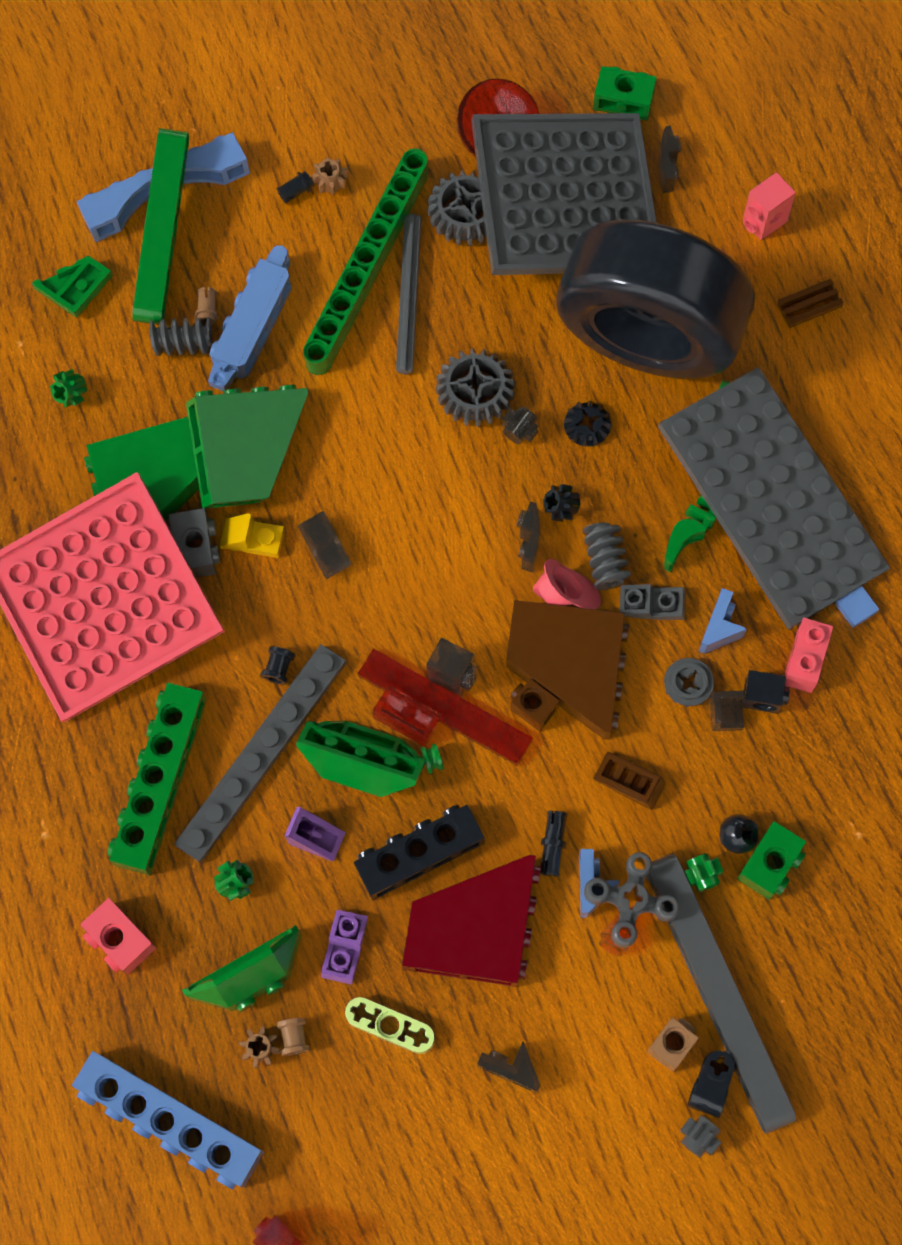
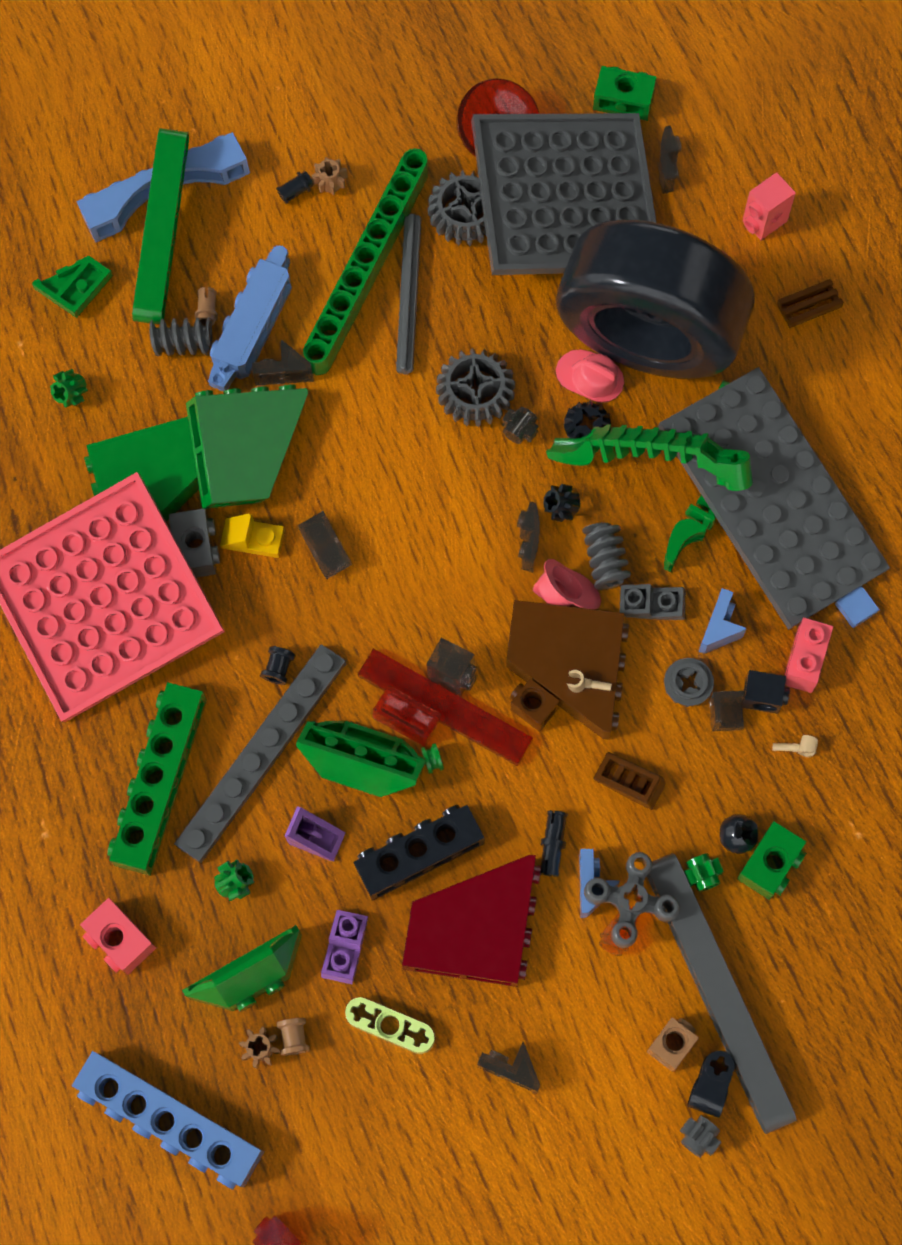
(290, 370): none -> clear smoke slope
(586, 683): none -> tan hand
(590, 375): none -> coral piece
(729, 466): none -> green piece
(806, 747): none -> tan hand

